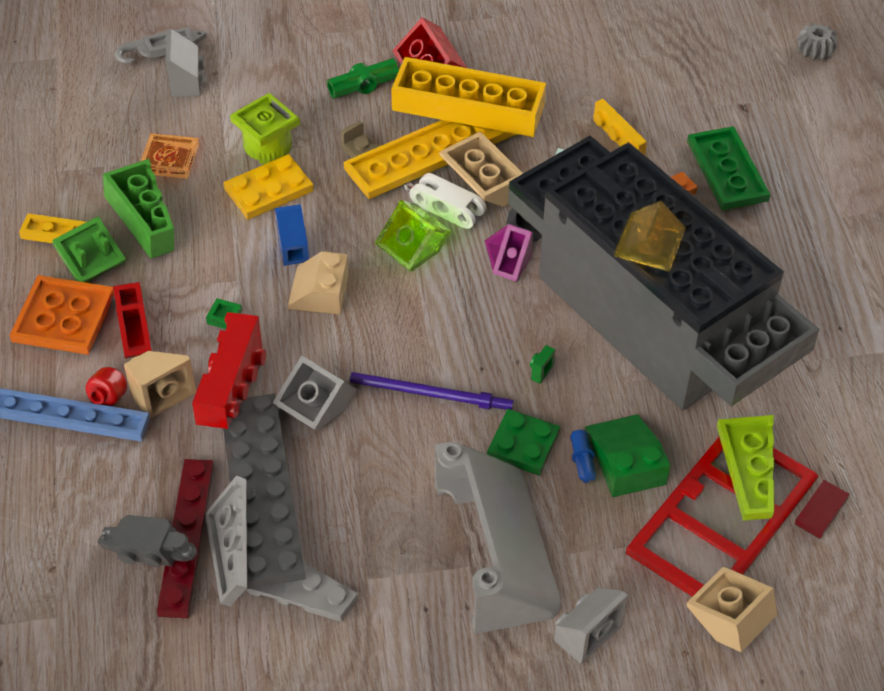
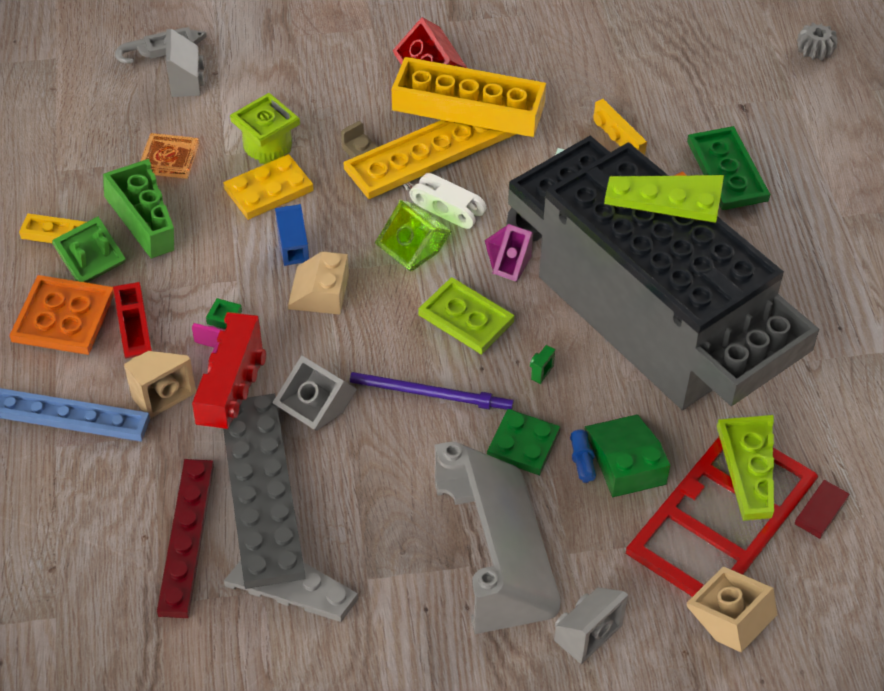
(106, 386): red head -> none
(147, 541): dark grey hinge -> none
(206, 335): none -> dark pink bracket
(228, 541): light grey wing -> none
(362, 78): green piece -> none
(466, 315): none -> lime plate
(482, 167): tan slope -> none
(651, 237): clear yellow slope -> none
(671, 195): none -> lime wing

